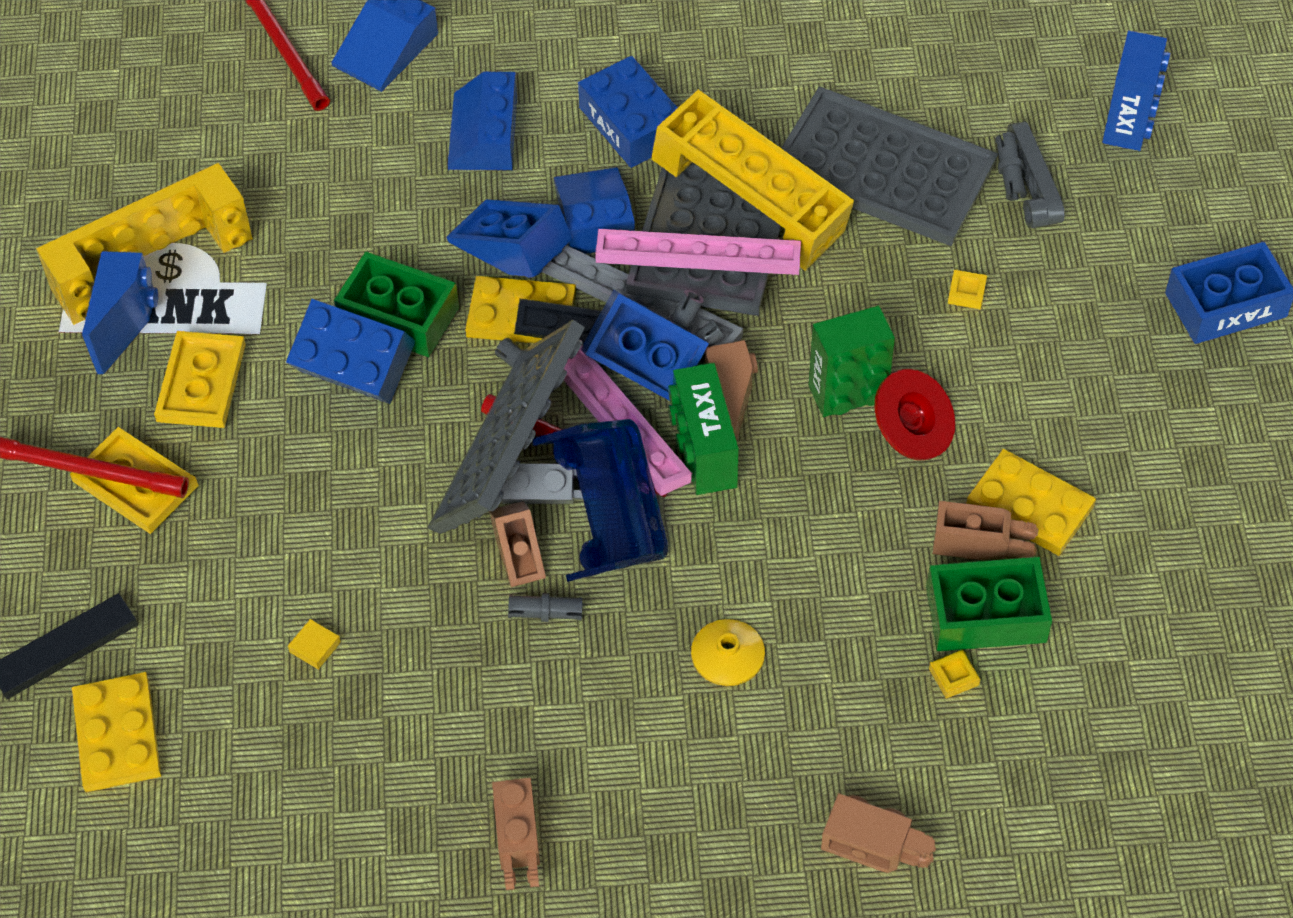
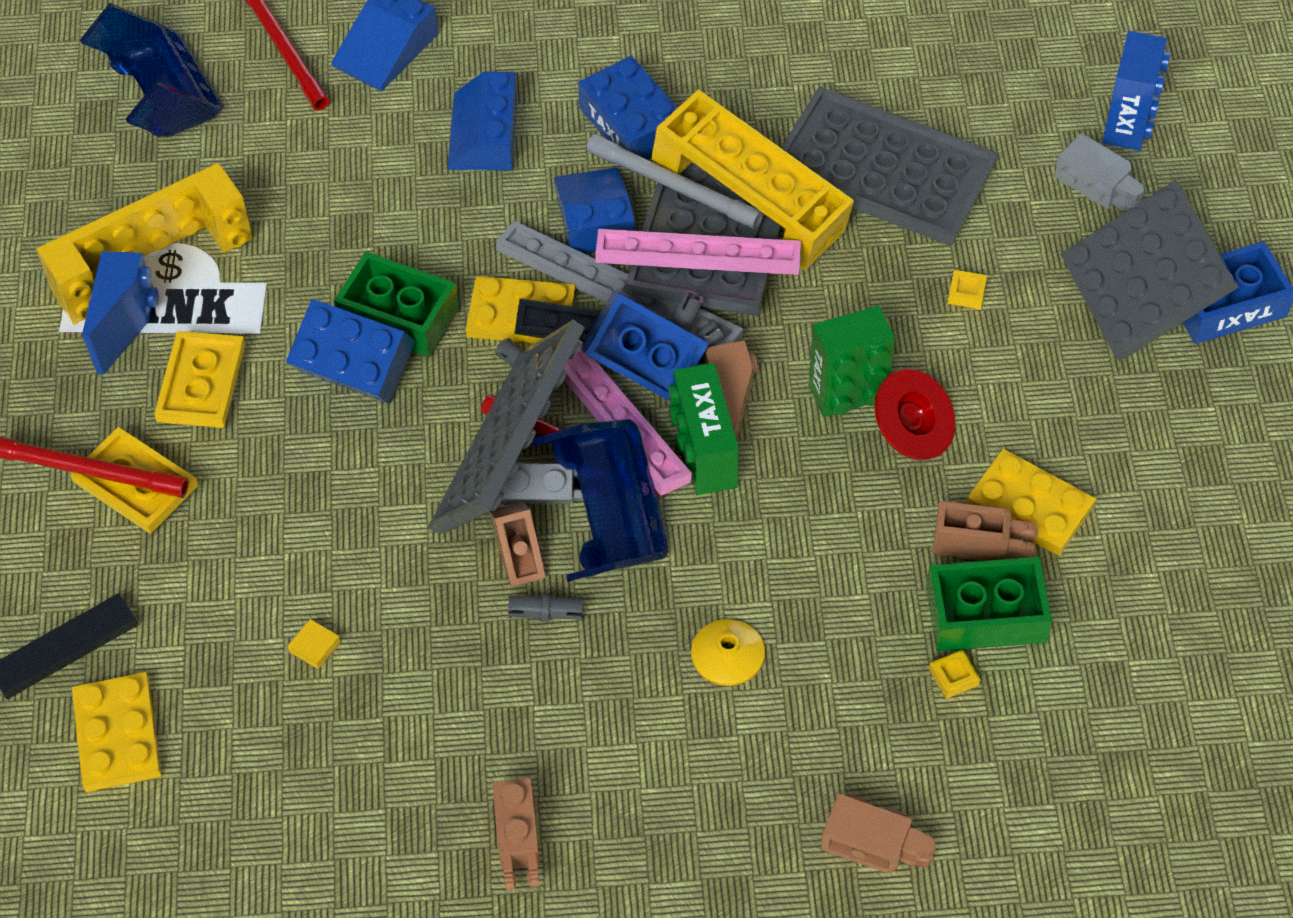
(163, 66): none -> clear blue windscreen
(513, 235): blue slope -> none
(732, 208): none -> light grey piece
(1010, 166): dark grey pin -> none
(1046, 204): dark grey beam -> none
(1098, 174): none -> light grey hinge
(1148, 270): none -> dark grey plate

